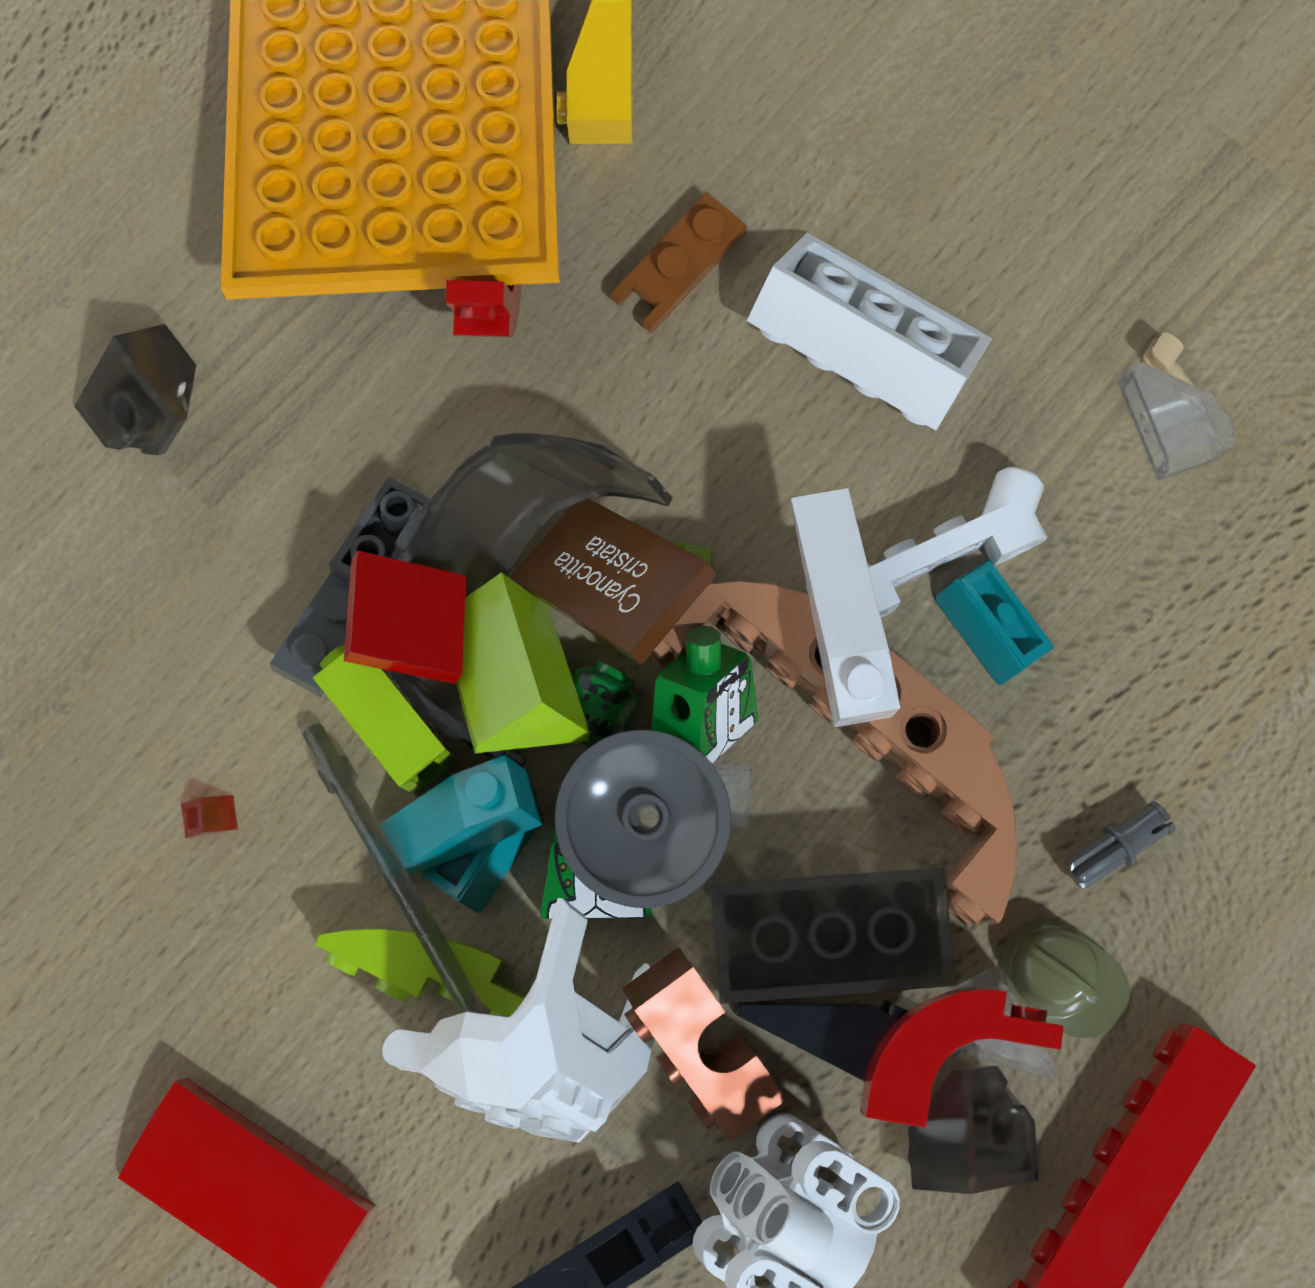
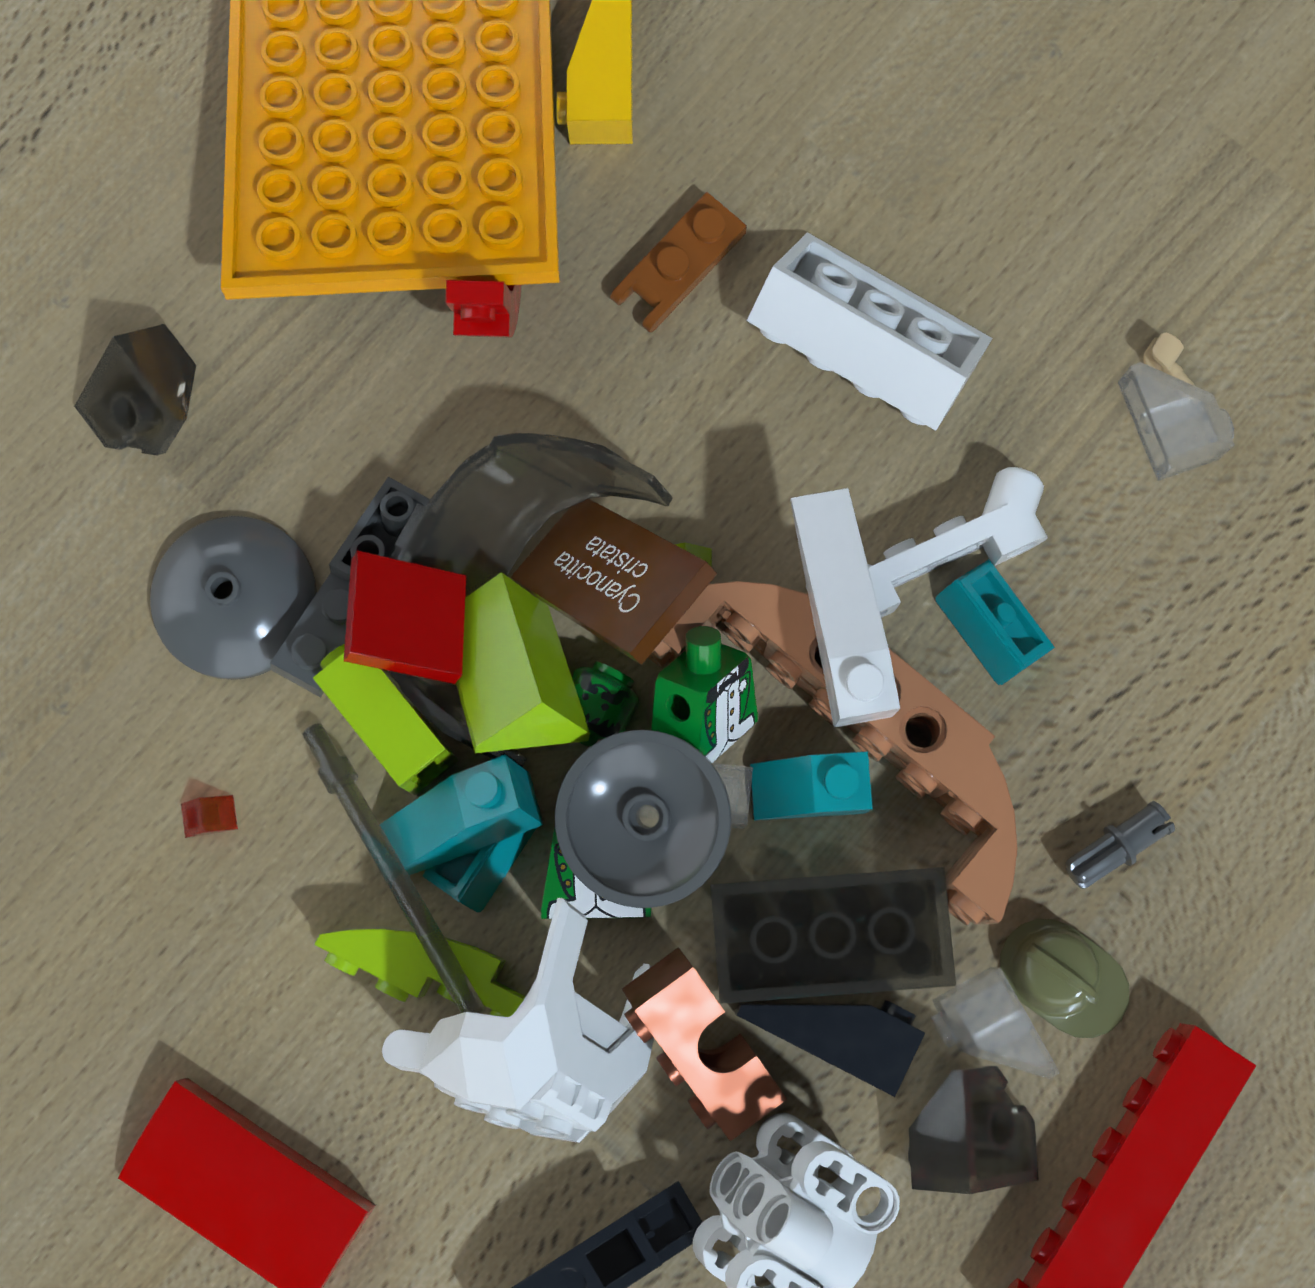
(244, 631): none -> dark grey dish
(812, 786): none -> teal slope
(920, 1041): red arch -> none

